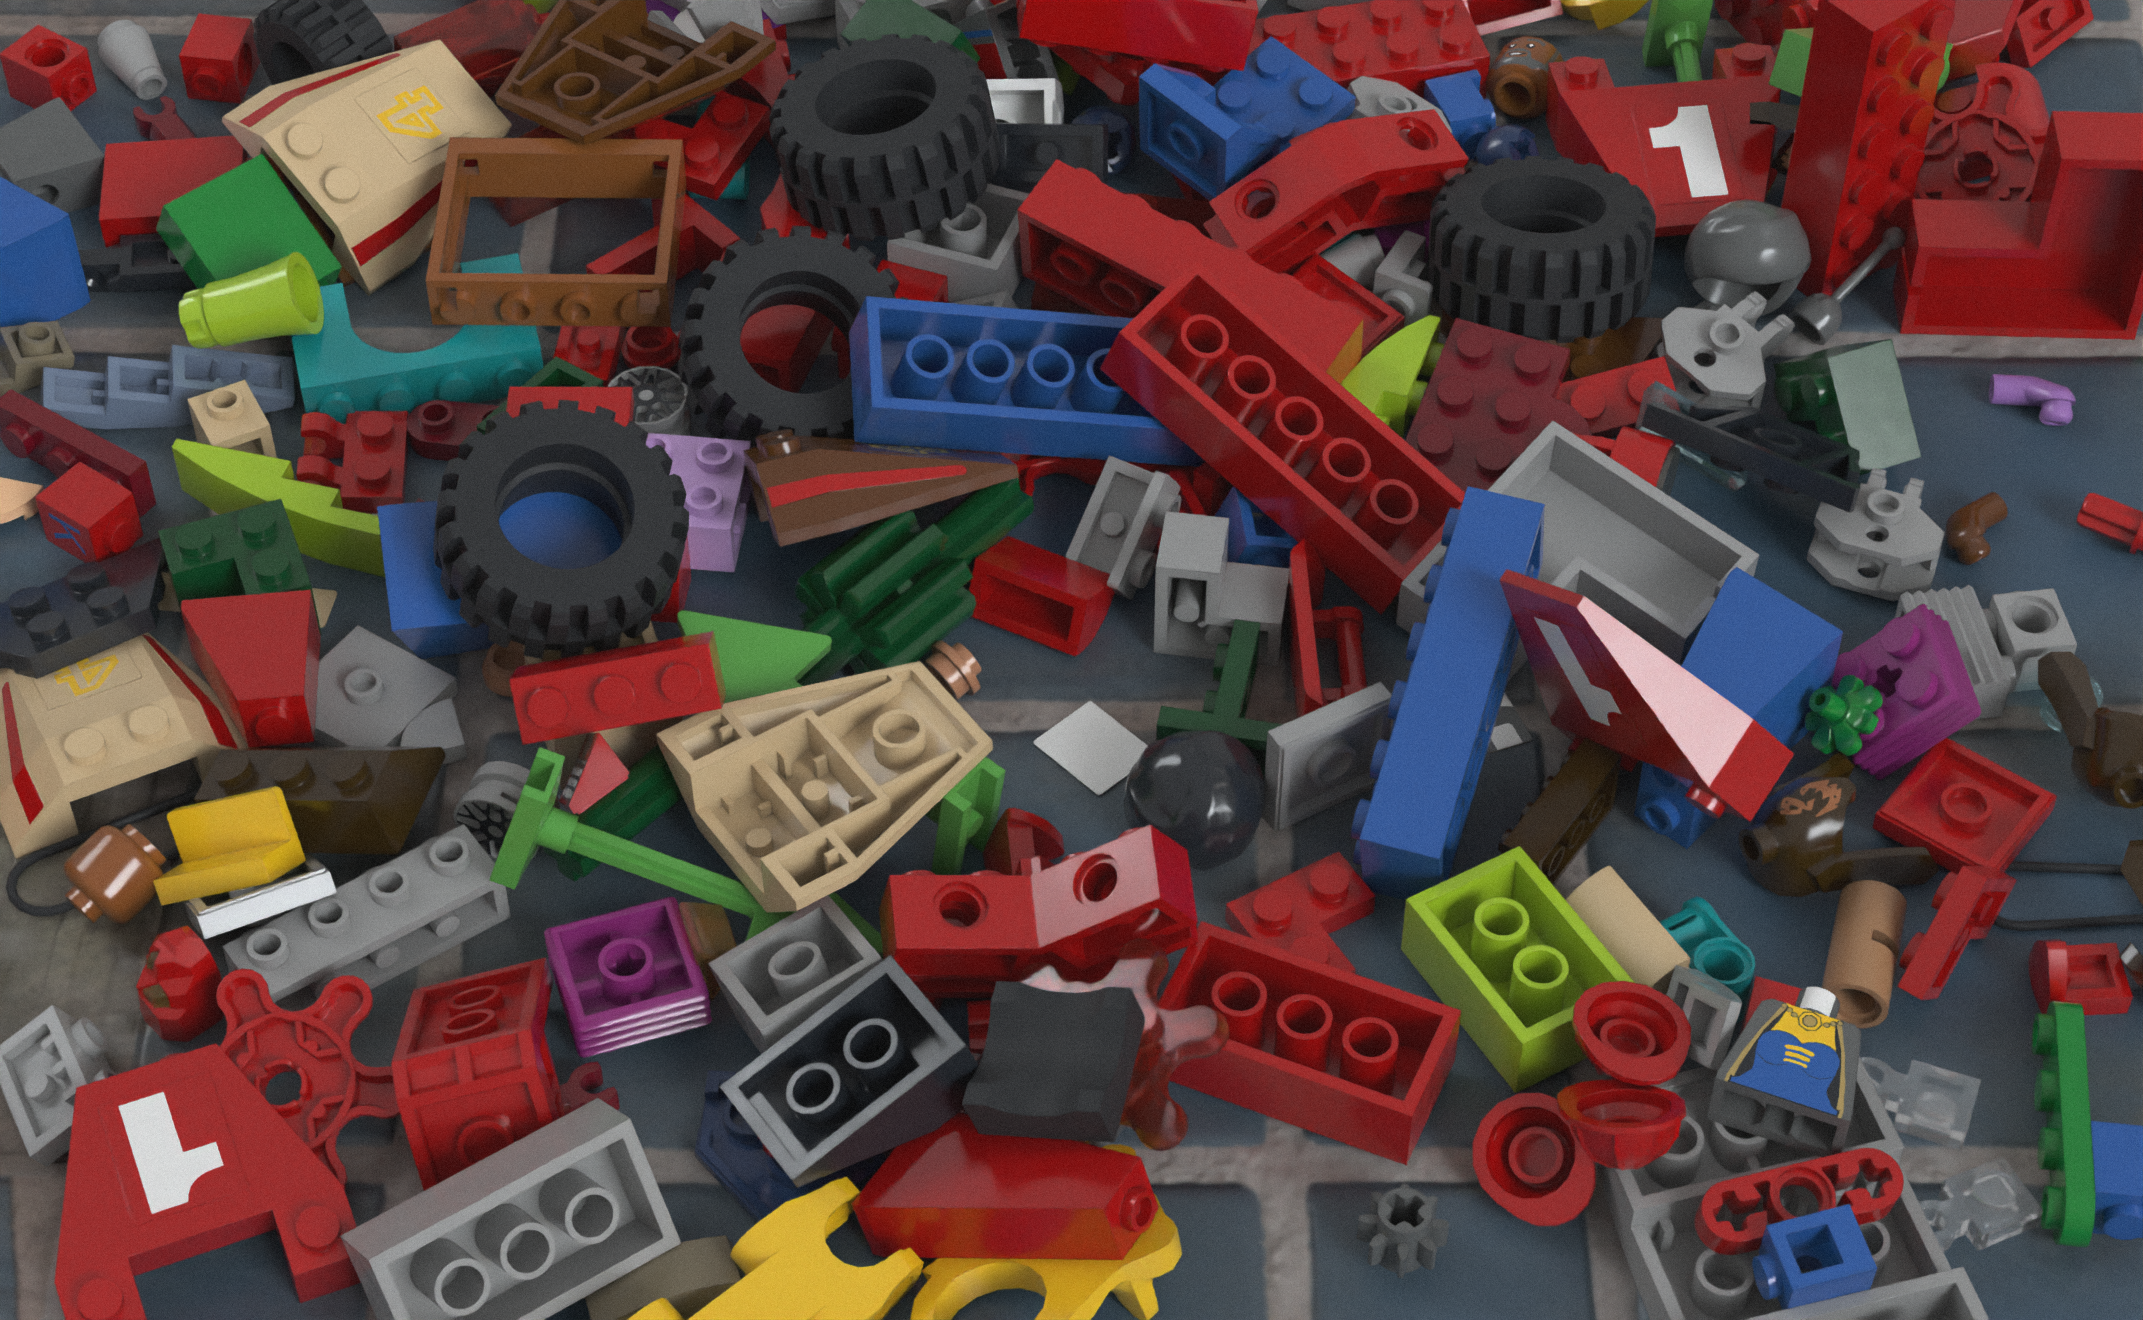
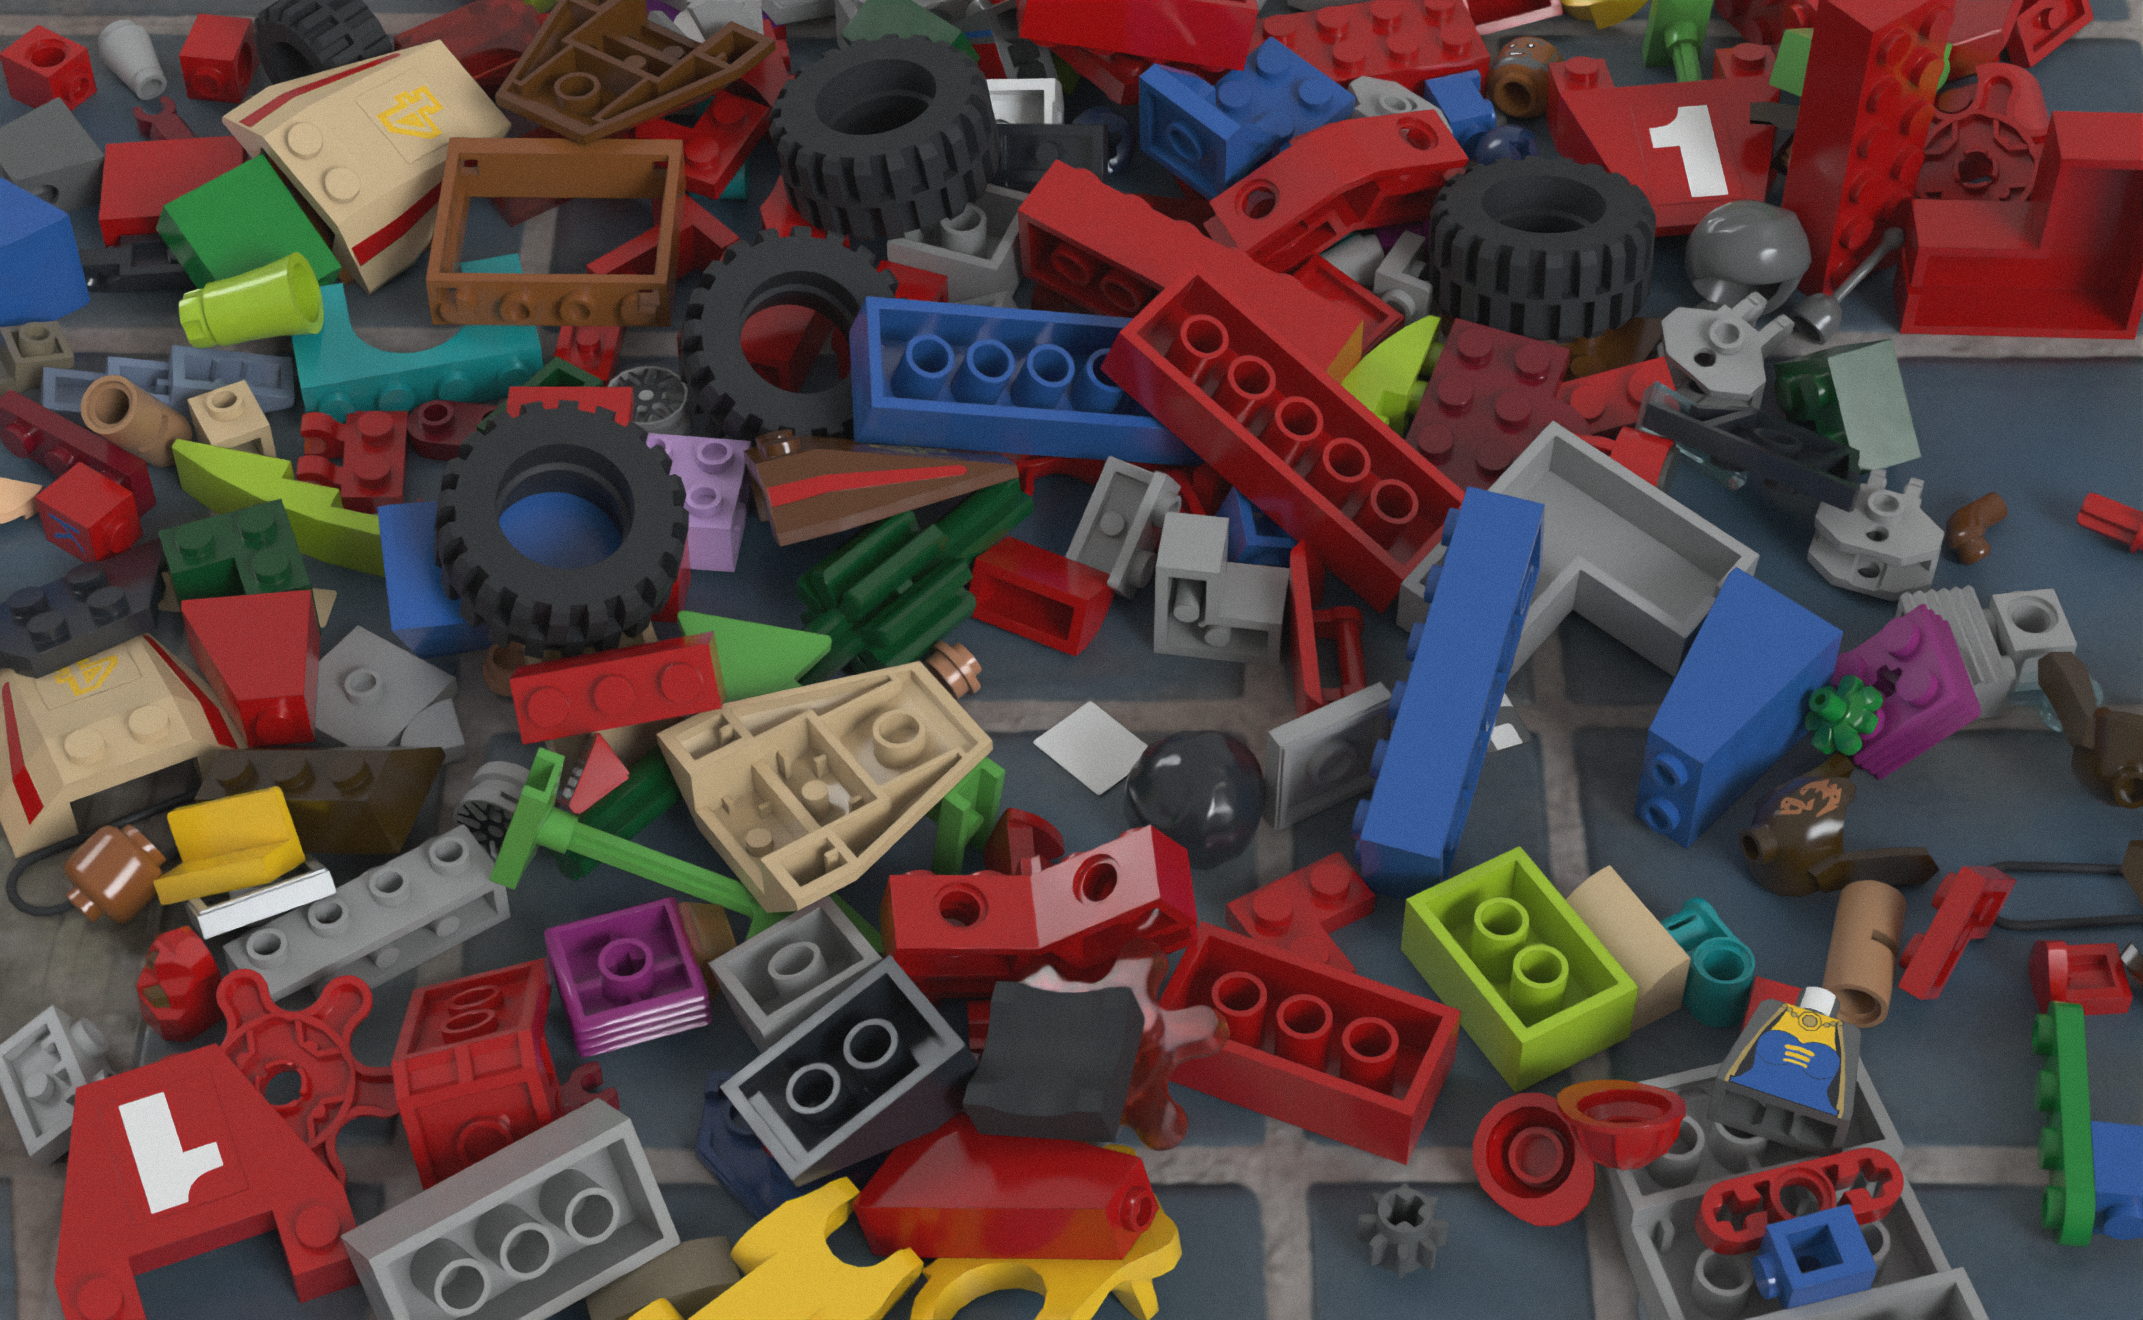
(134, 419): none -> medium nougat pin
(650, 347): red plate -> none
(1227, 708): dark green bracket -> none
(1567, 809): dark brown piece -> none
(1631, 1032): red piece -> none
(1639, 702): red wedge -> none
(1710, 1012): light grey slope -> none
(1926, 1101): clear plate -> none
(1964, 809): red plate -> none
(1982, 1204): clear plate -> none
(2034, 391): medium lavender arm -> none

